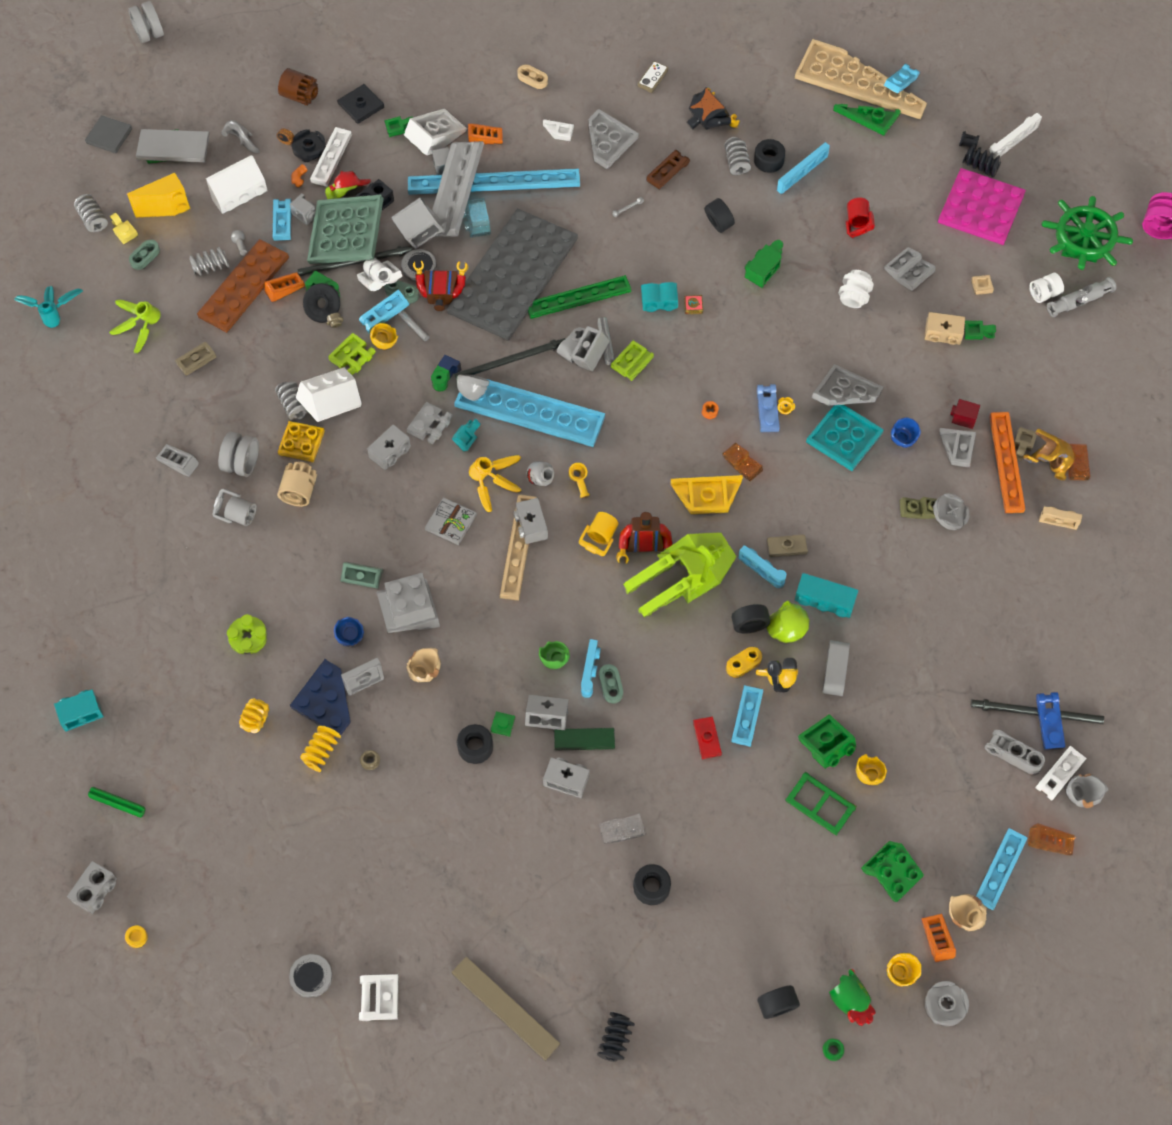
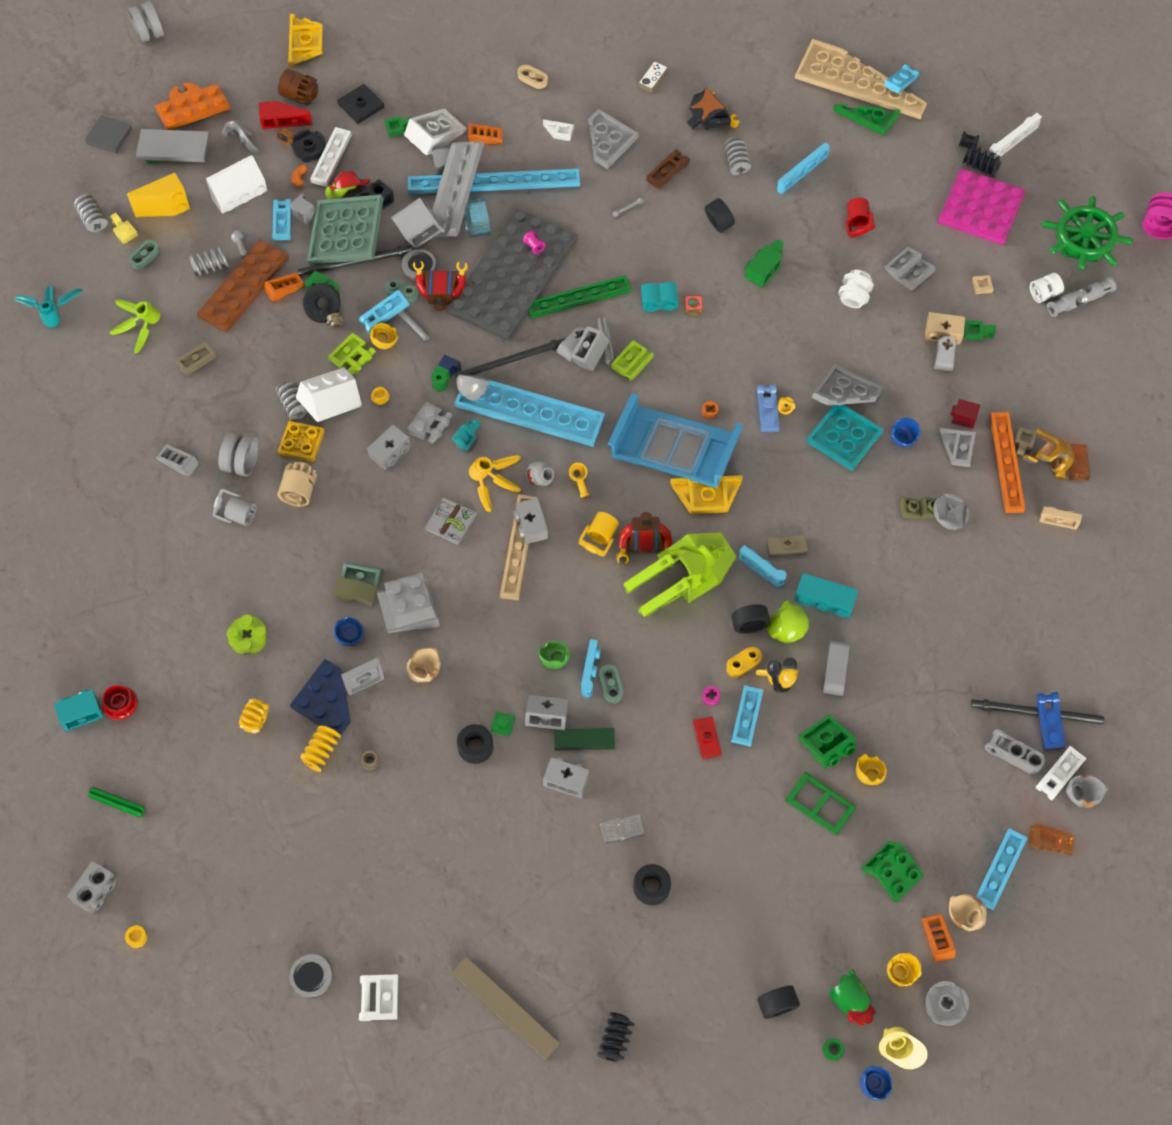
(119, 702): none -> red piece
(191, 105): none -> orange plate
(280, 115): none -> red slope
(304, 40): none -> yellow wing
(353, 589): none -> olive slope
(378, 274): white plate -> none
(380, 395): none -> yellow plate
(534, 242): none -> dark pink bush
(672, 443): none -> dark azure piece
(714, 690): none -> dark pink bush
(741, 462): clear orange slope -> none
(766, 163): black tyre -> none
(876, 1083): none -> blue hair
(902, 1048): none -> light yellow piece
(944, 357): none -> light grey piece

